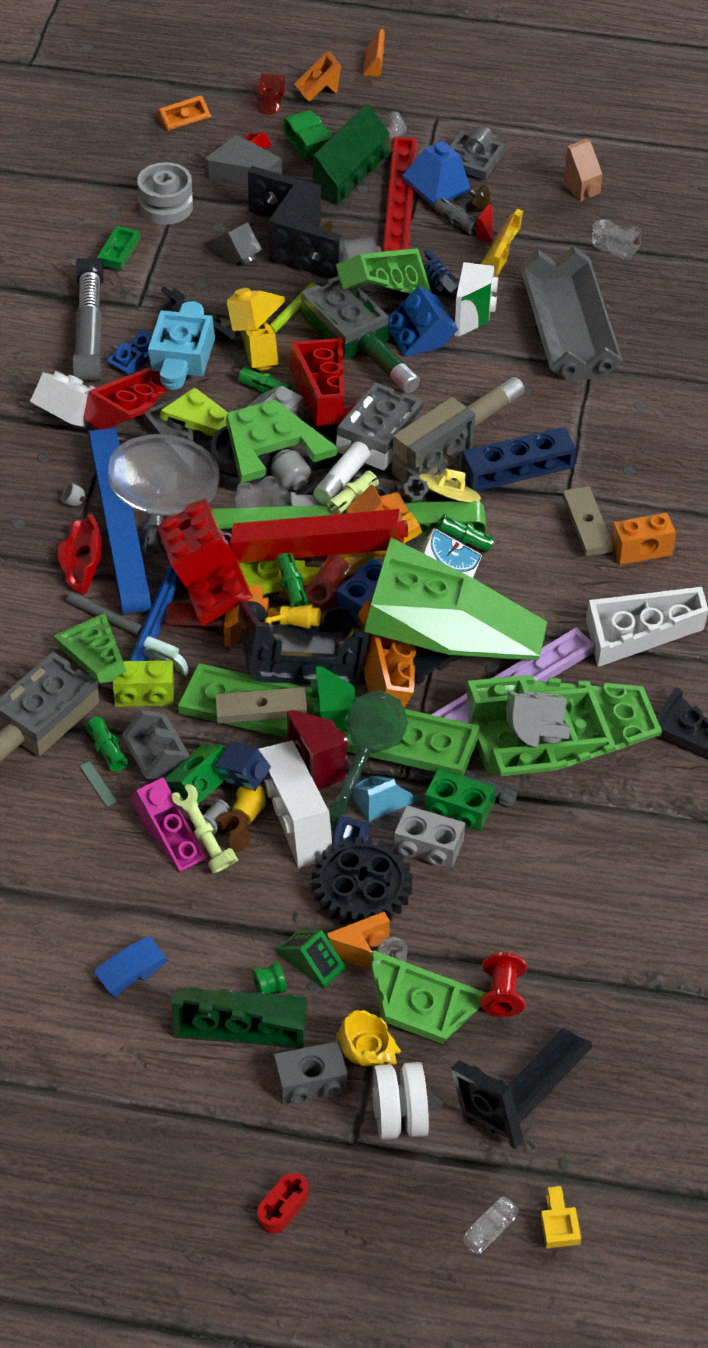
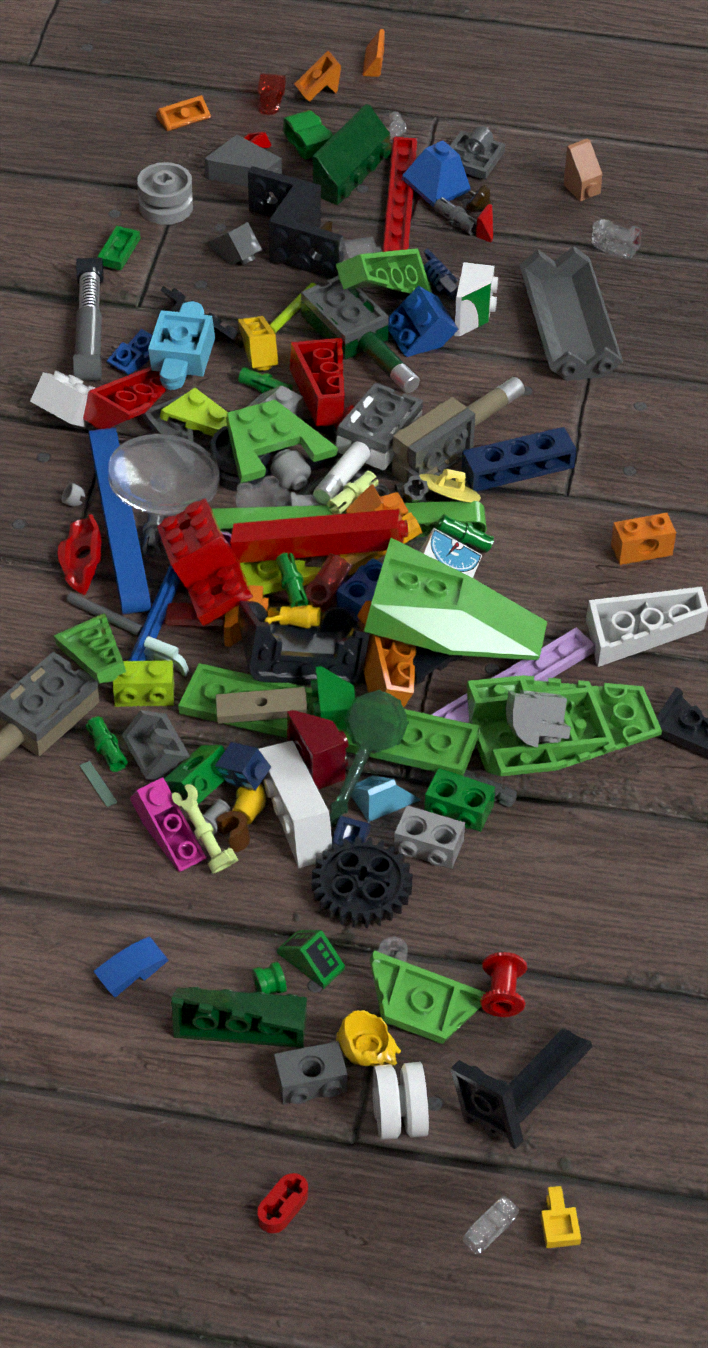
(252, 308): yellow slope -> none
(354, 940): orange slope -> none
(499, 250): yellow slope -> none
(587, 521): dark tan tile -> none

